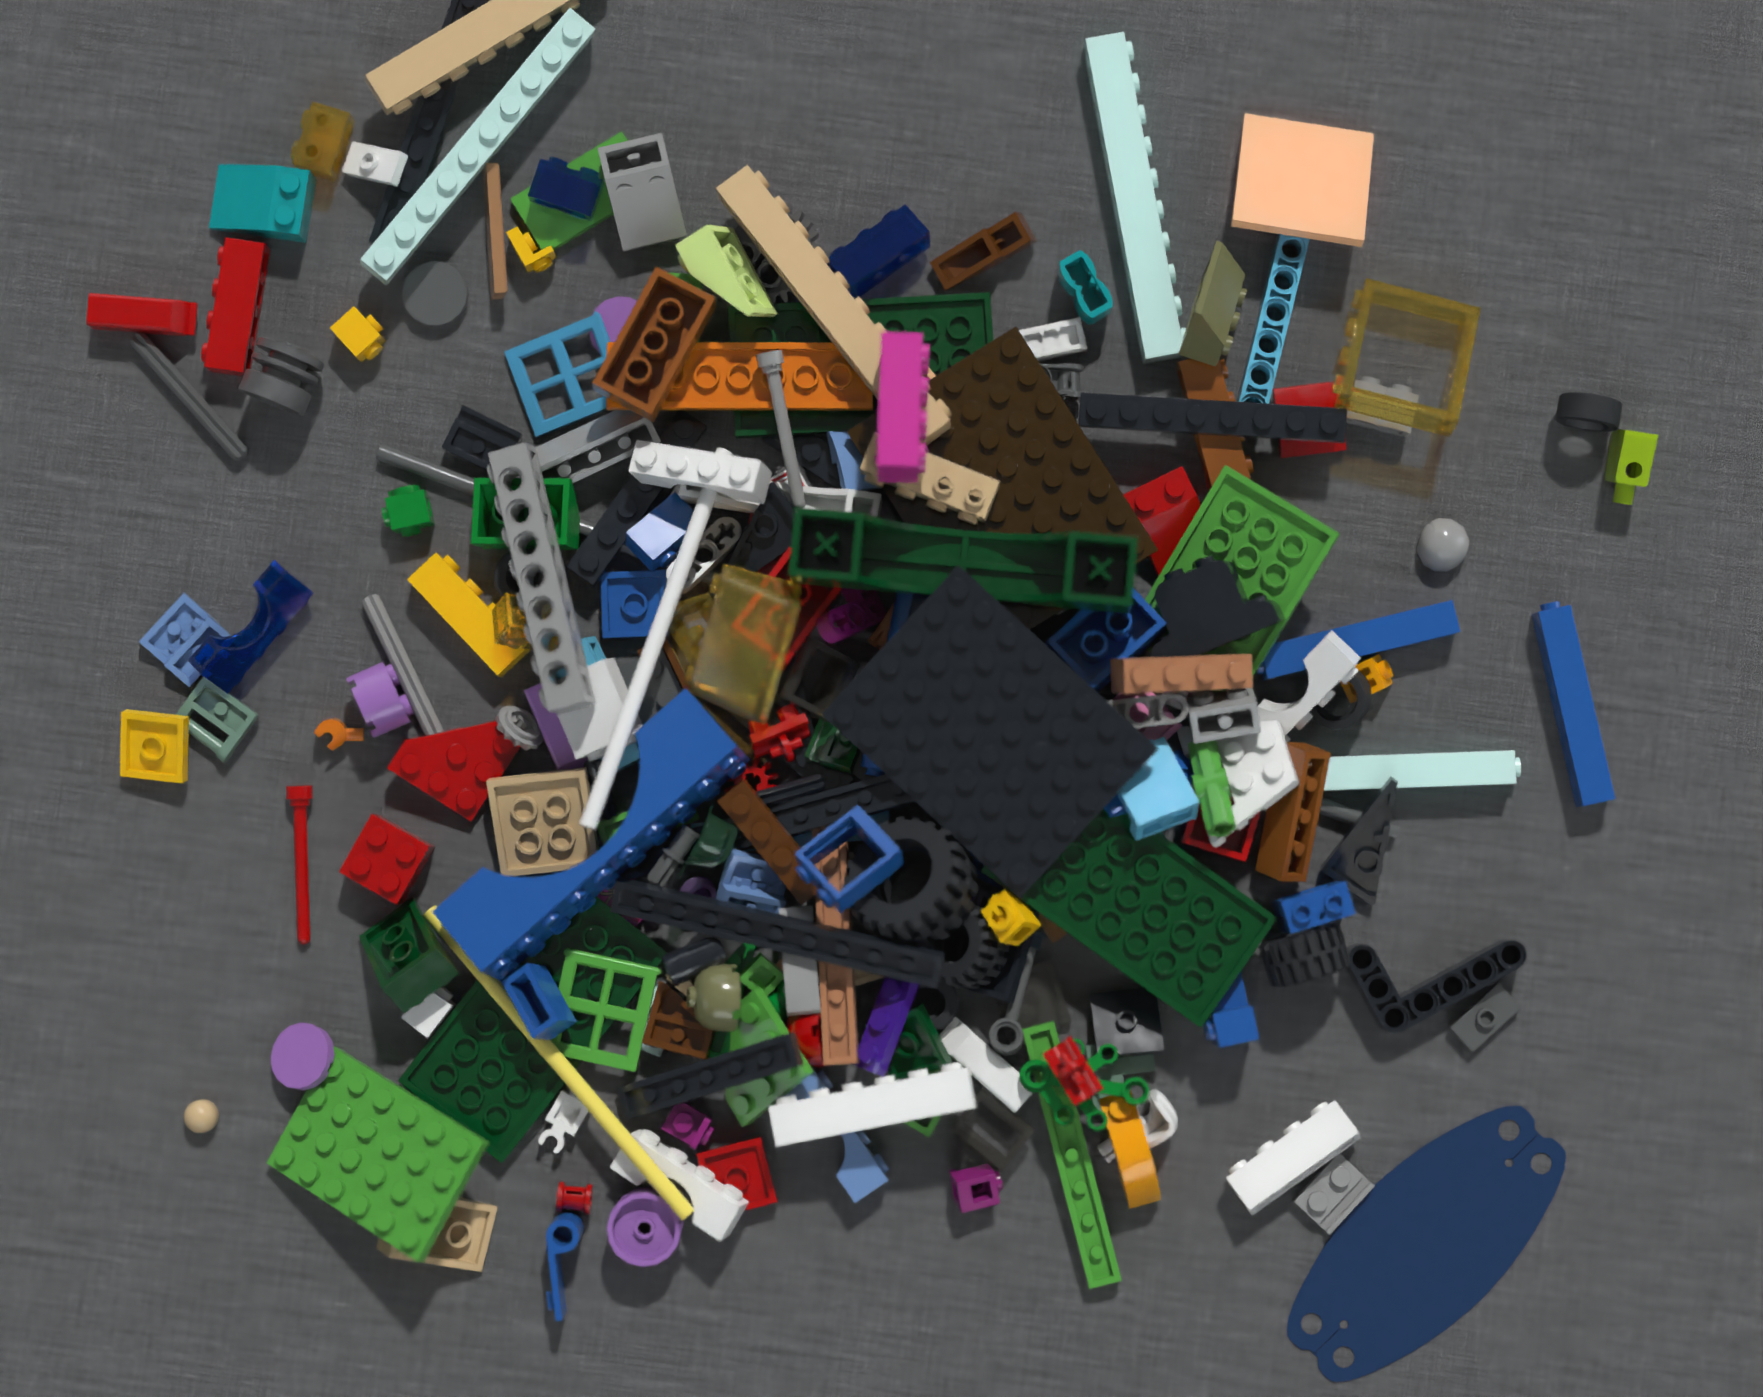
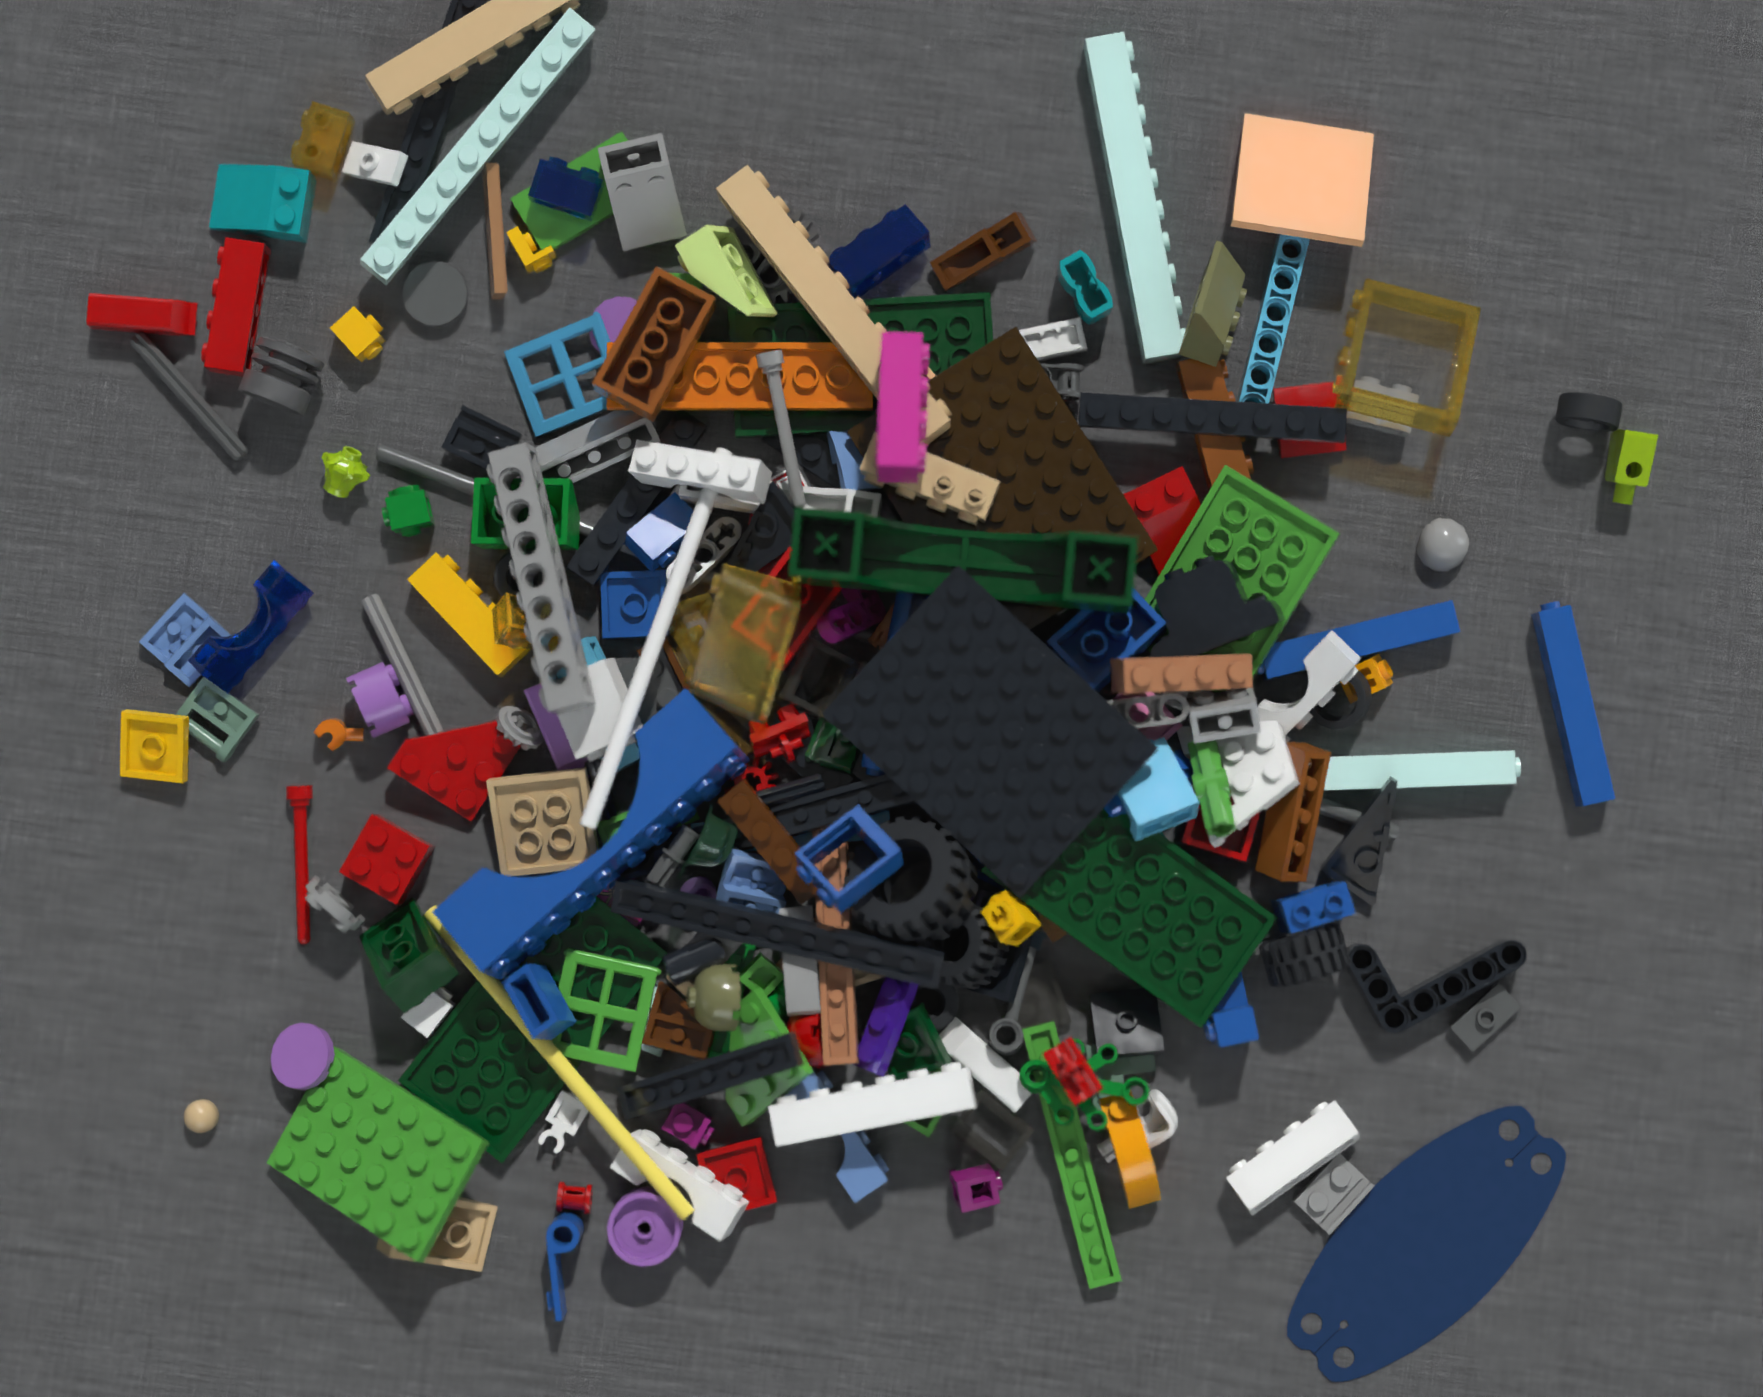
(334, 903): none -> light grey plate
(344, 471): none -> lime rock

